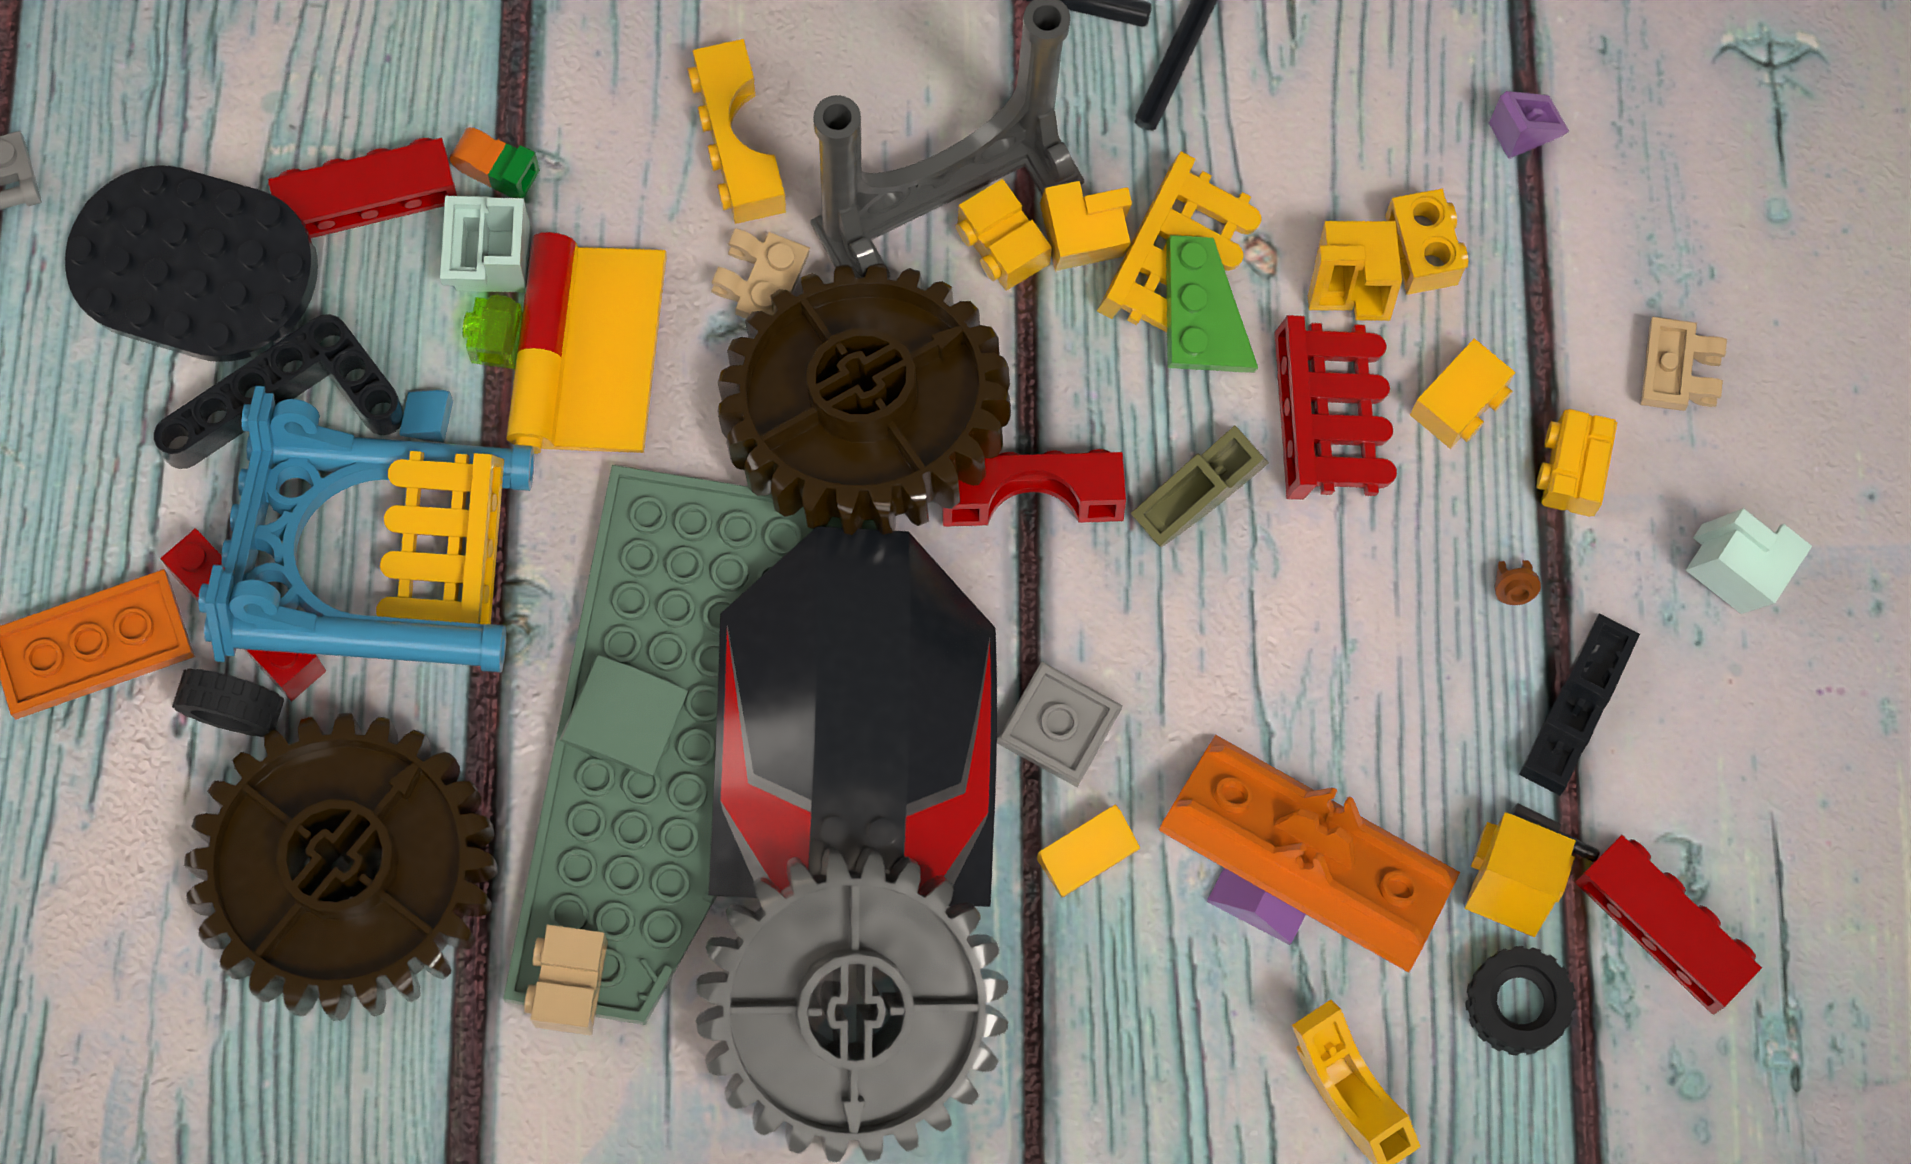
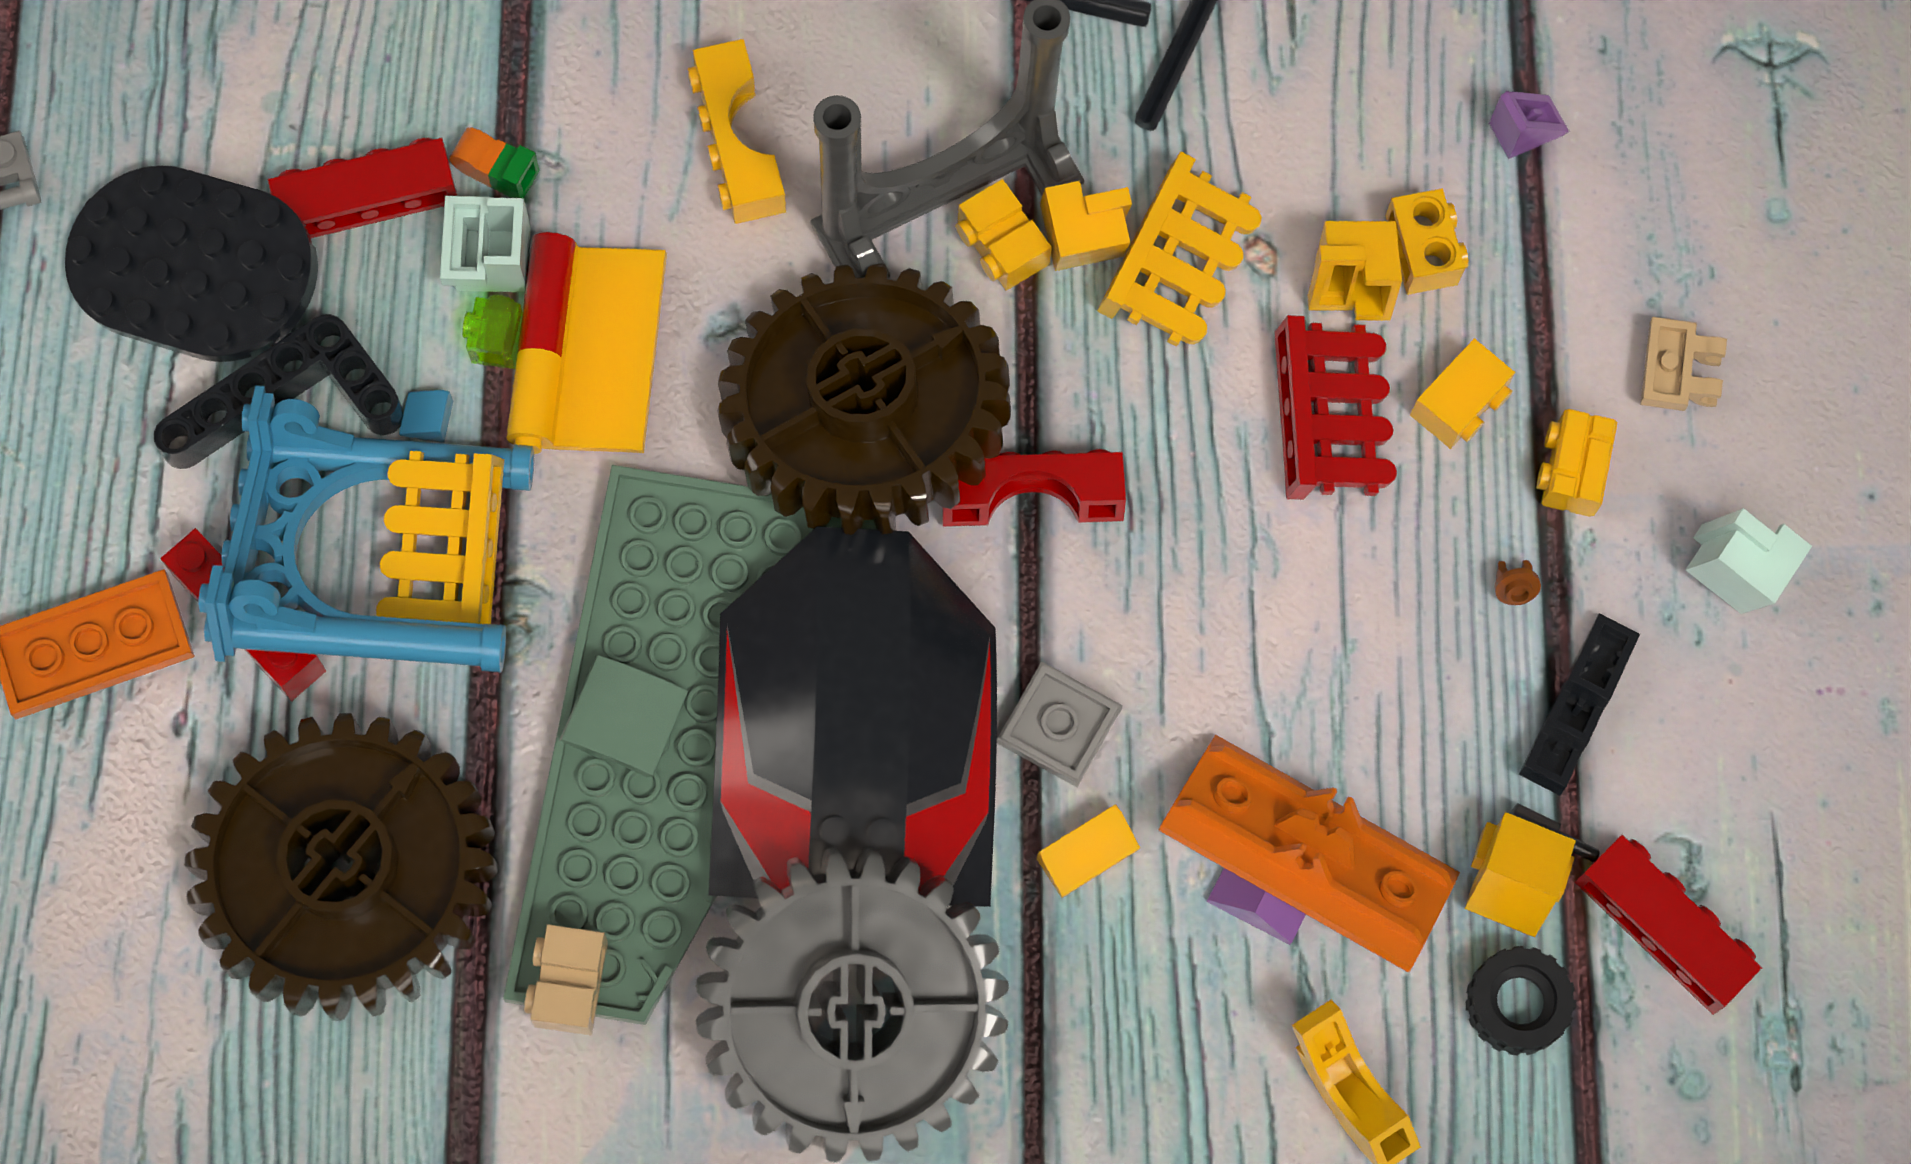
(227, 702): black tyre -> none
(776, 267): tan plate -> none
(1199, 486): olive slope -> none
(1202, 311): bright green wing -> none

